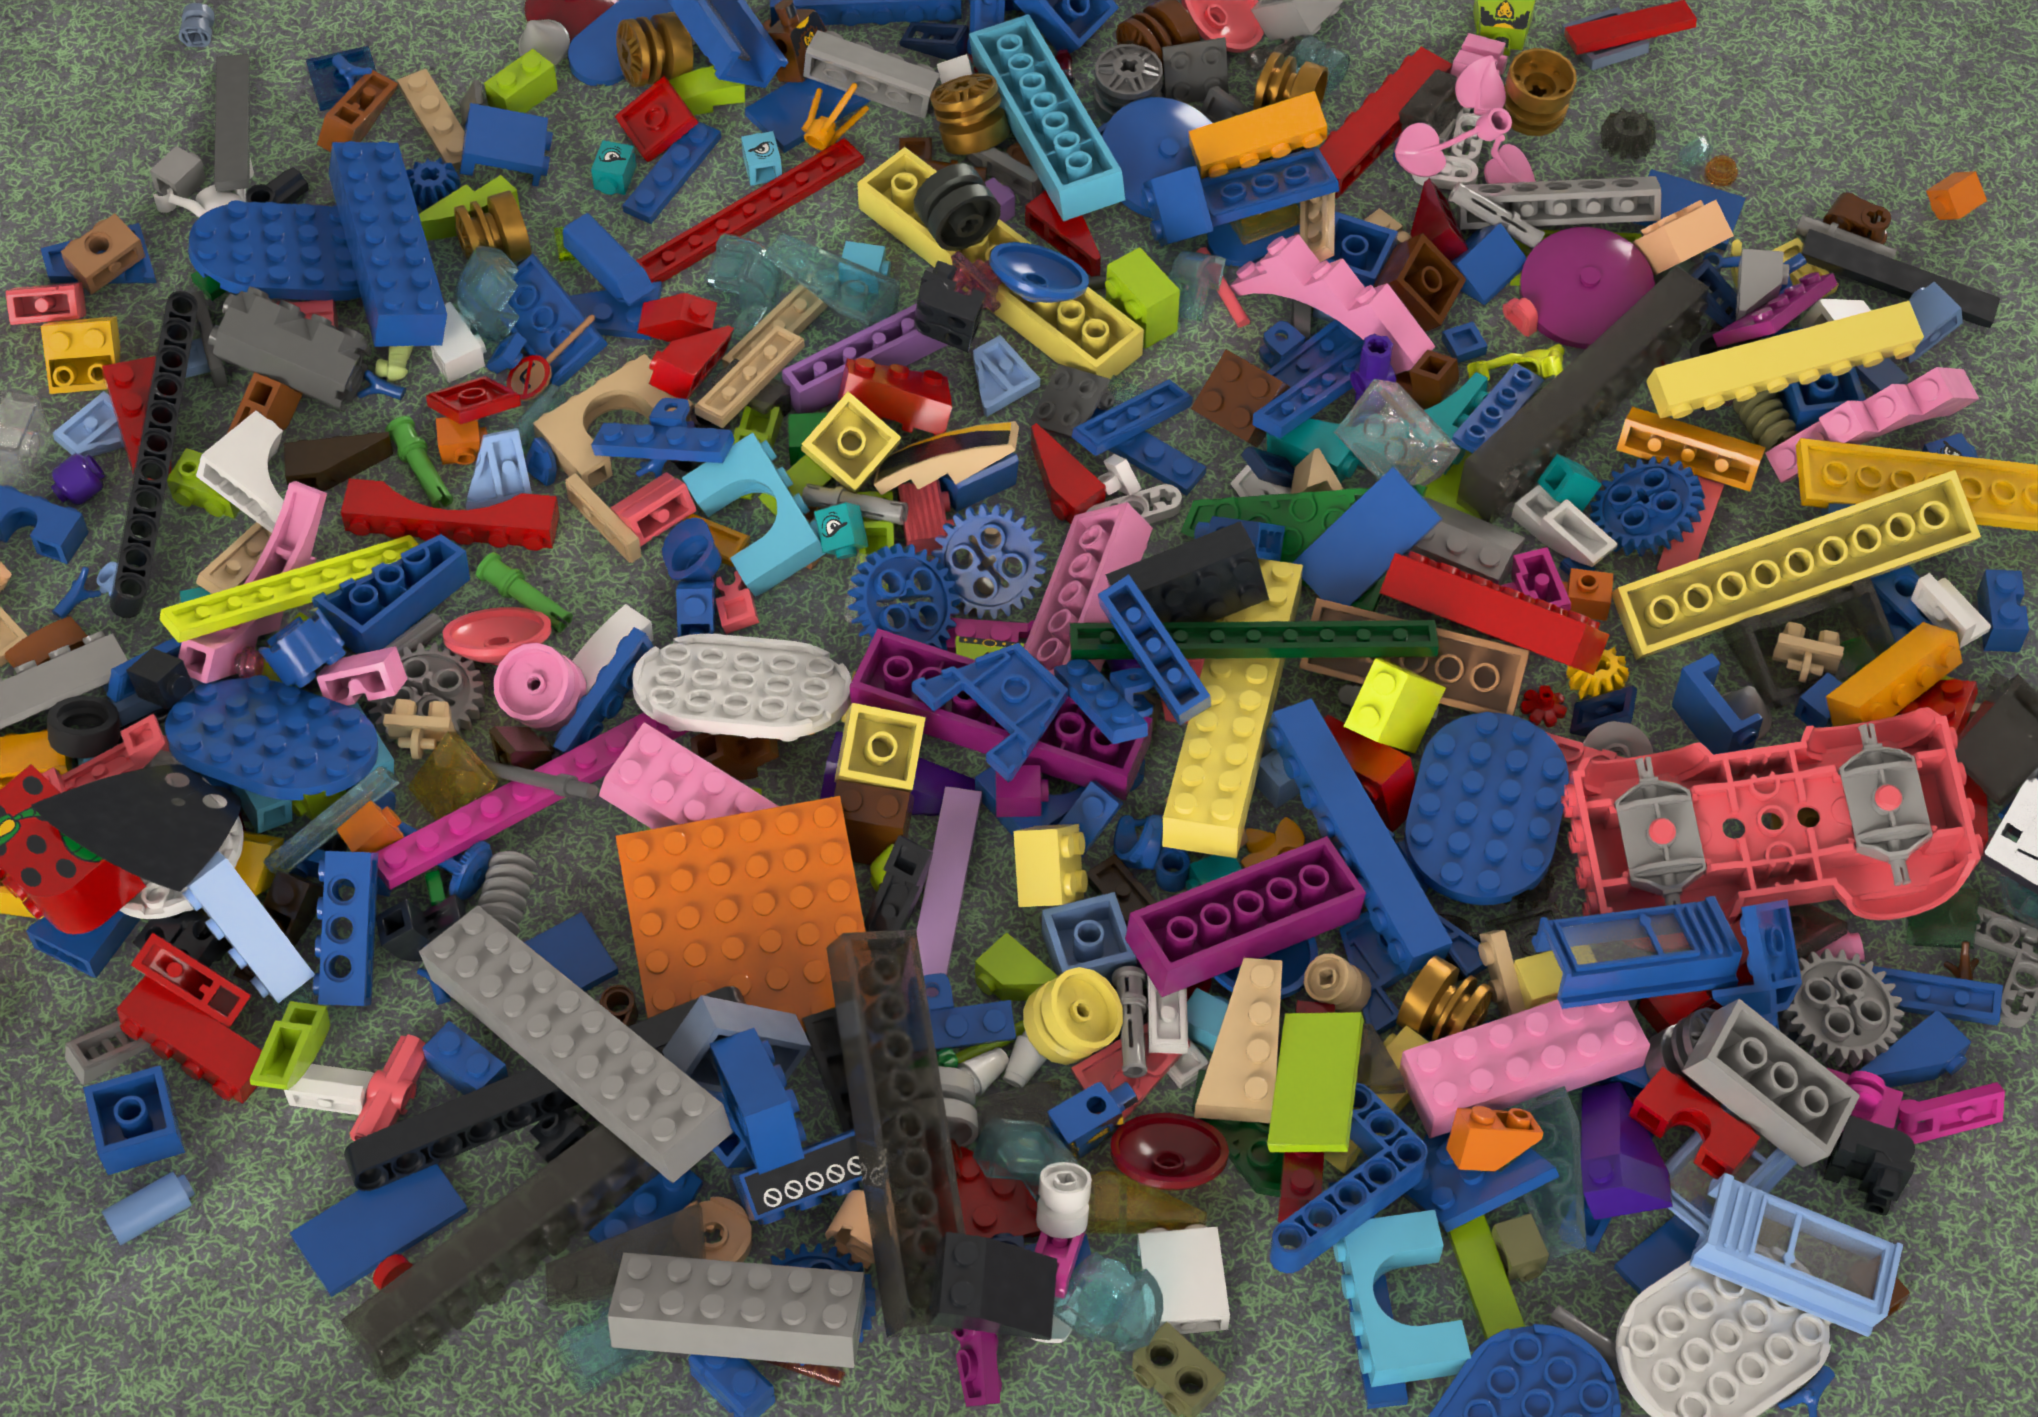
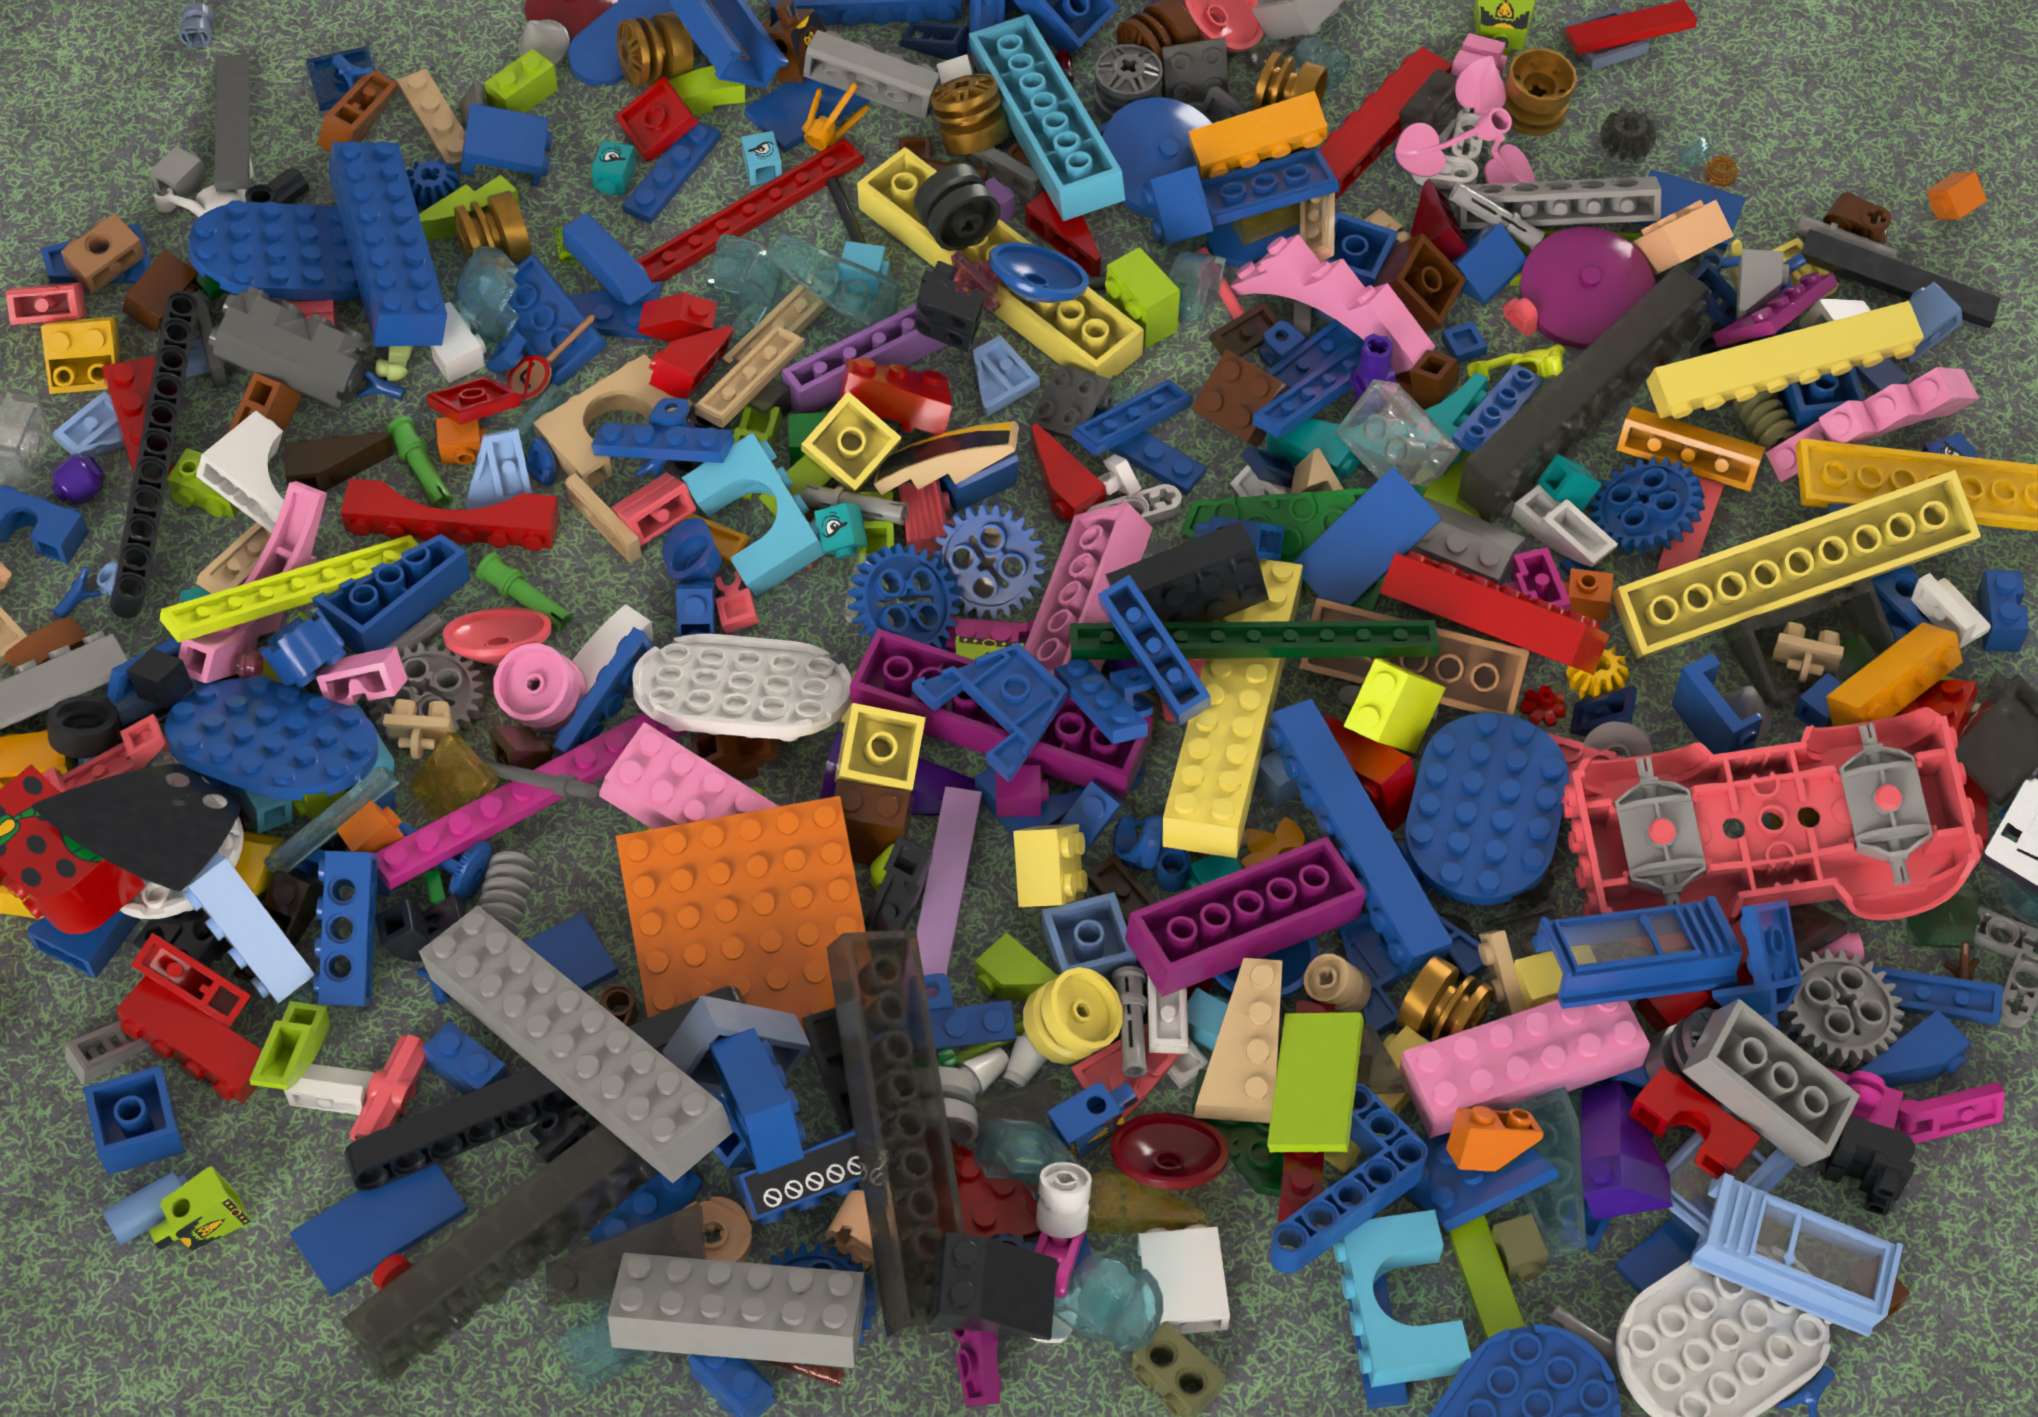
(150, 293): none -> reddish brown brick
(200, 1212): none -> lime torso
(845, 210): none -> black bar
(1245, 331): none -> dark brown plate

